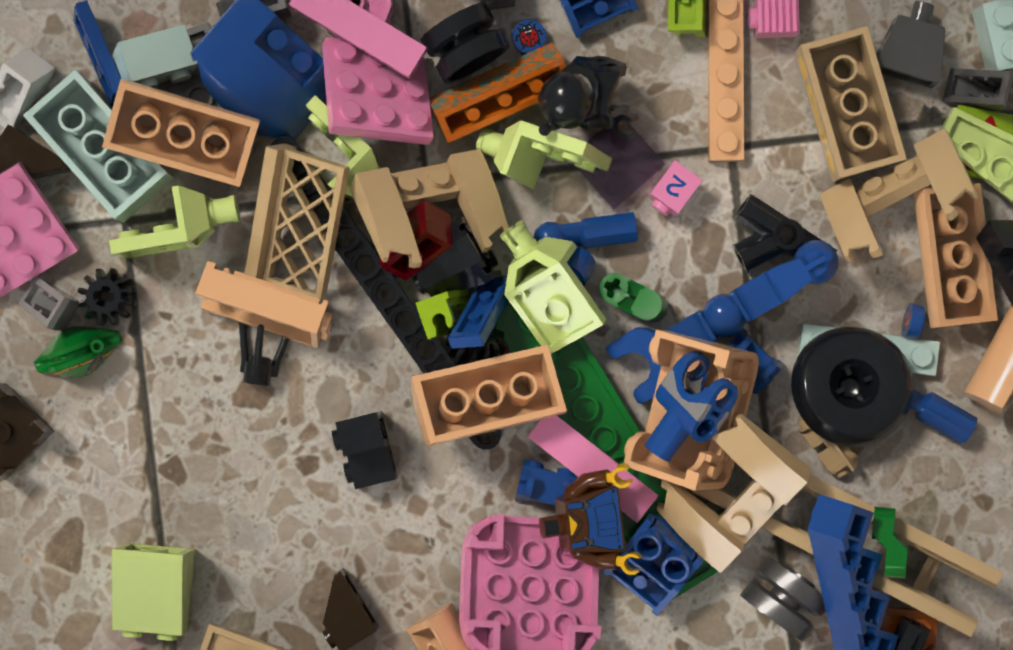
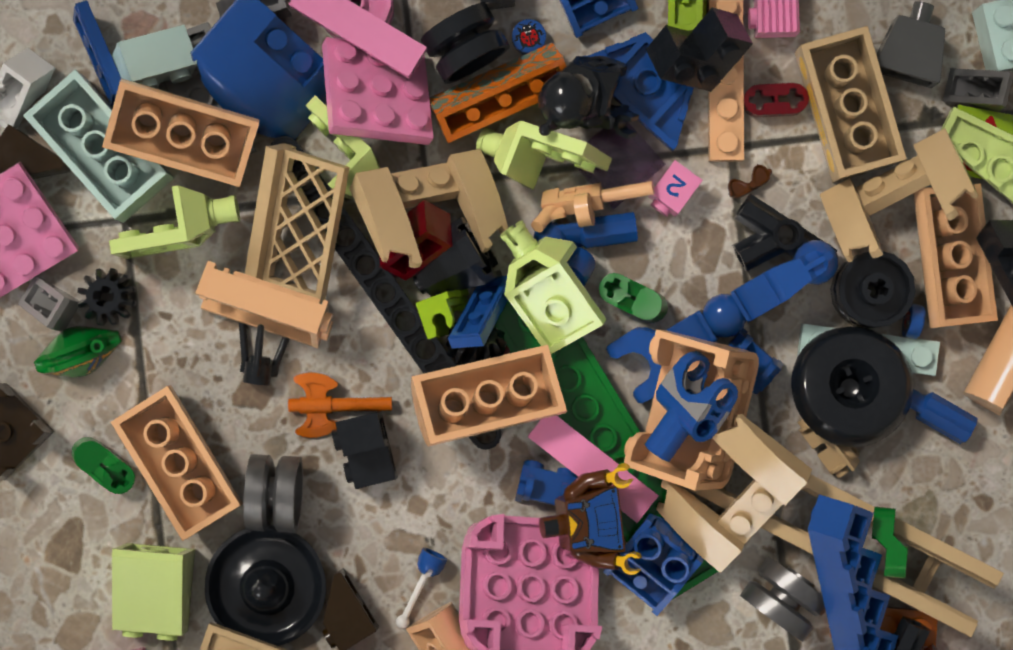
(117, 474): none -> green piece
(176, 463): none -> light nougat brick
(266, 585): none -> black hat
(273, 492): none -> flat silver wheel
(318, 404): none -> orange piece
(429, 564): none -> hinge
(584, 201): none -> light nougat piece
(658, 102): none -> blue wing
(703, 55): none -> black brick
(759, 177): none -> reddish brown piece
(775, 108): none -> dark red beam
(893, 288): none -> black wheel

